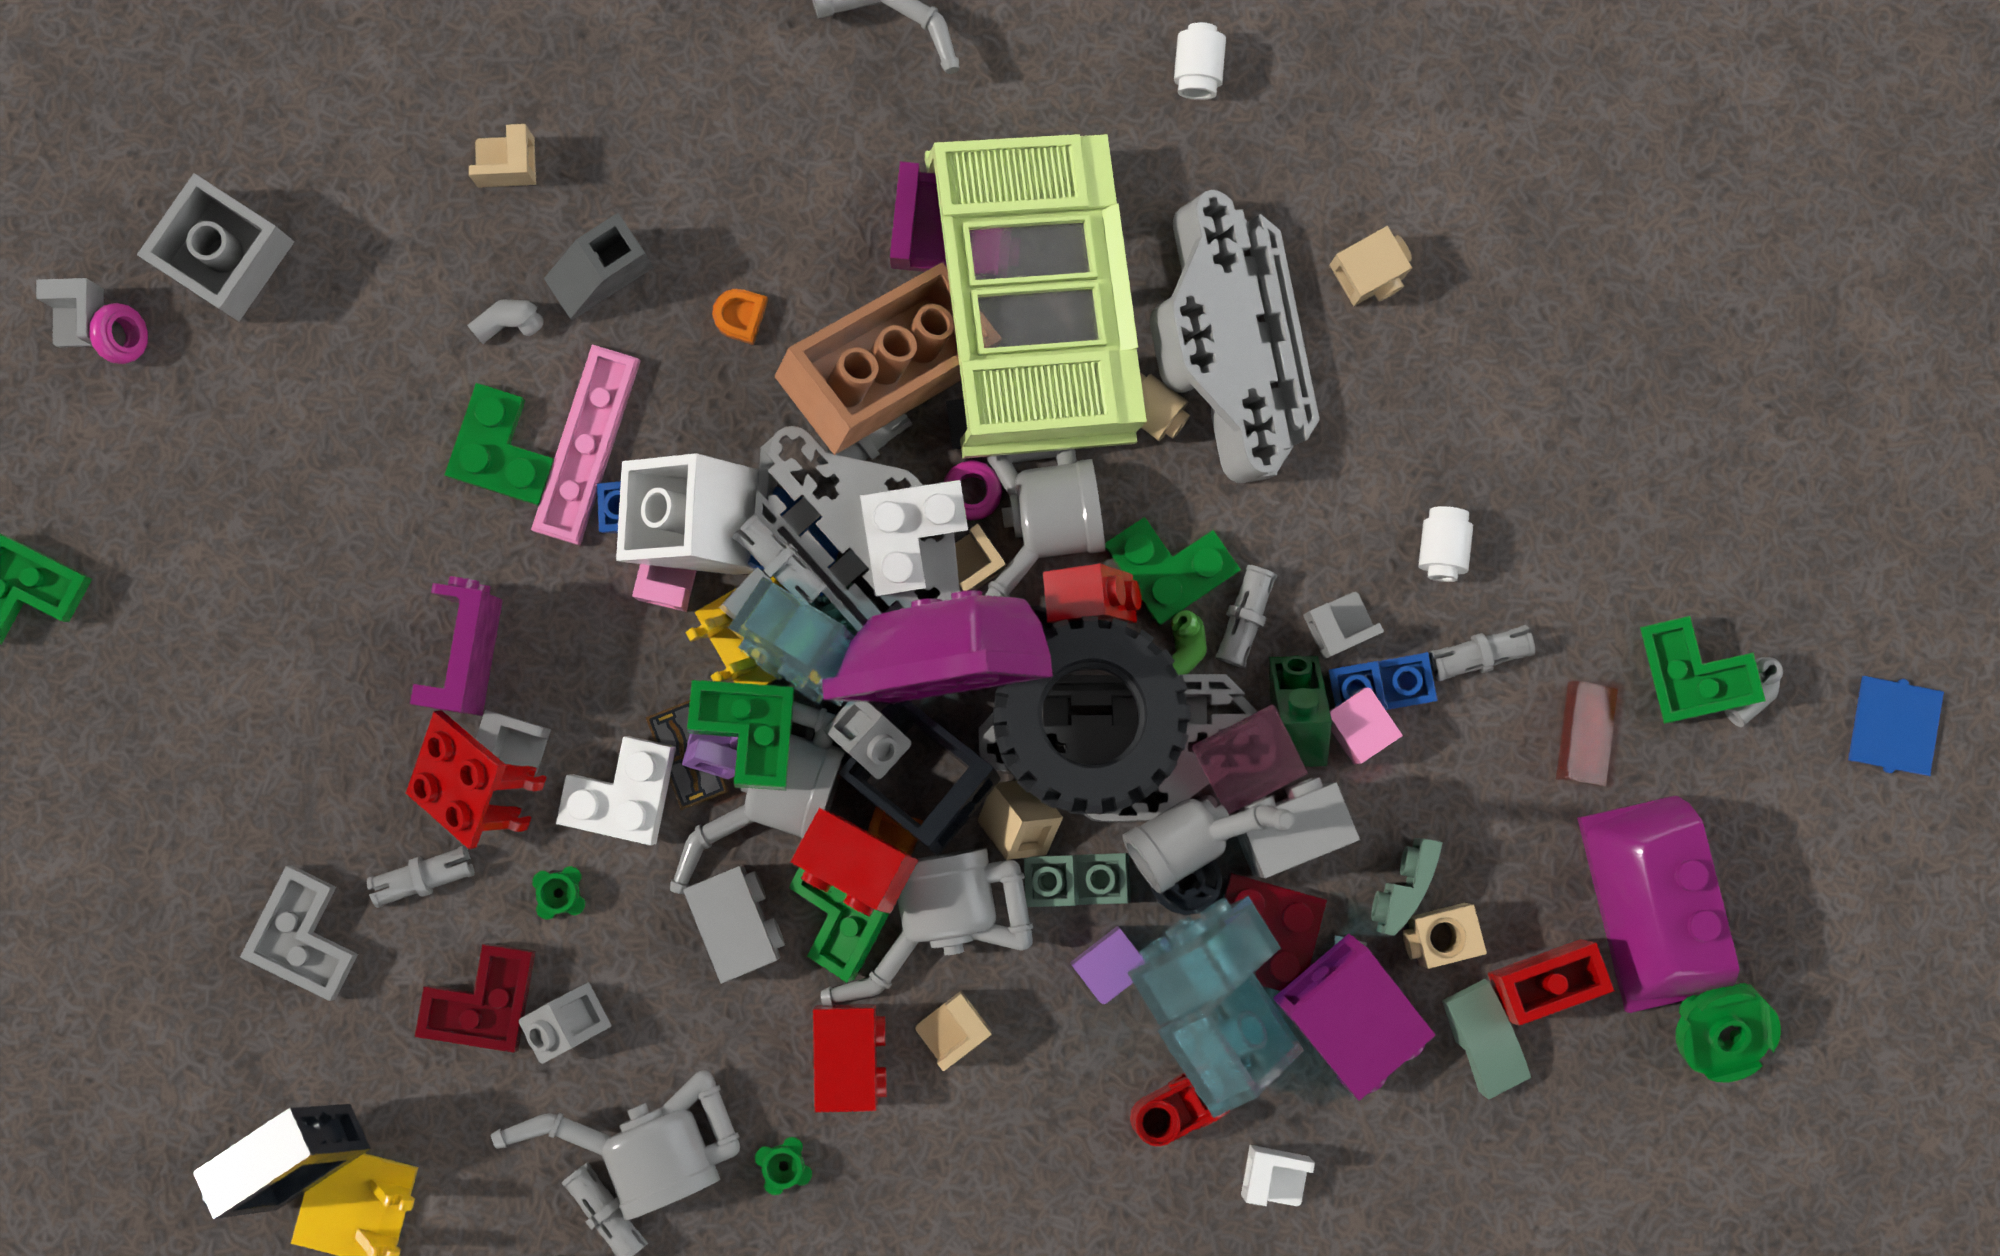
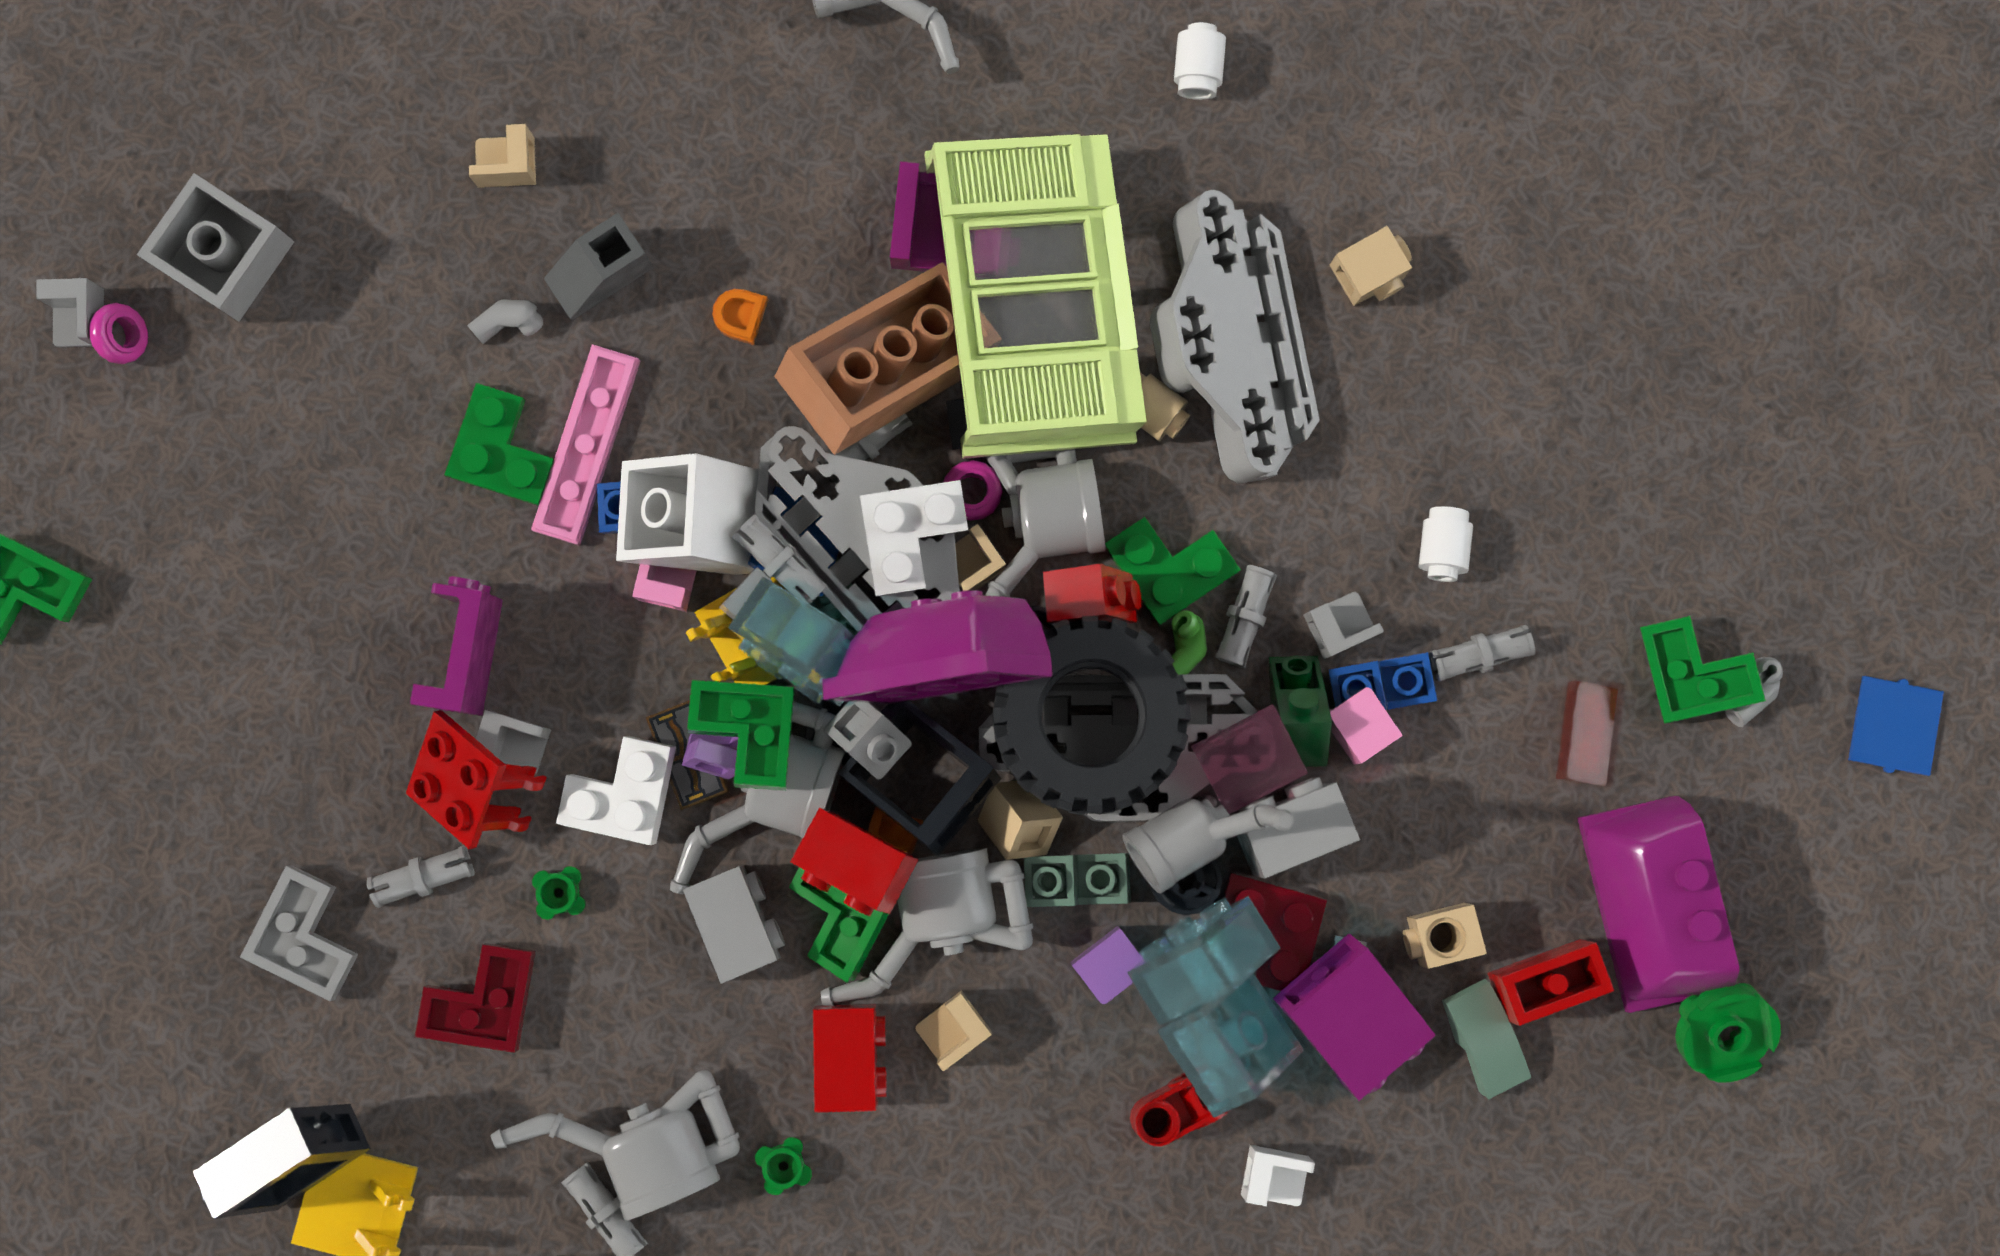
(564, 1023): light grey bracket -> none
(1399, 902): sand green slope -> none

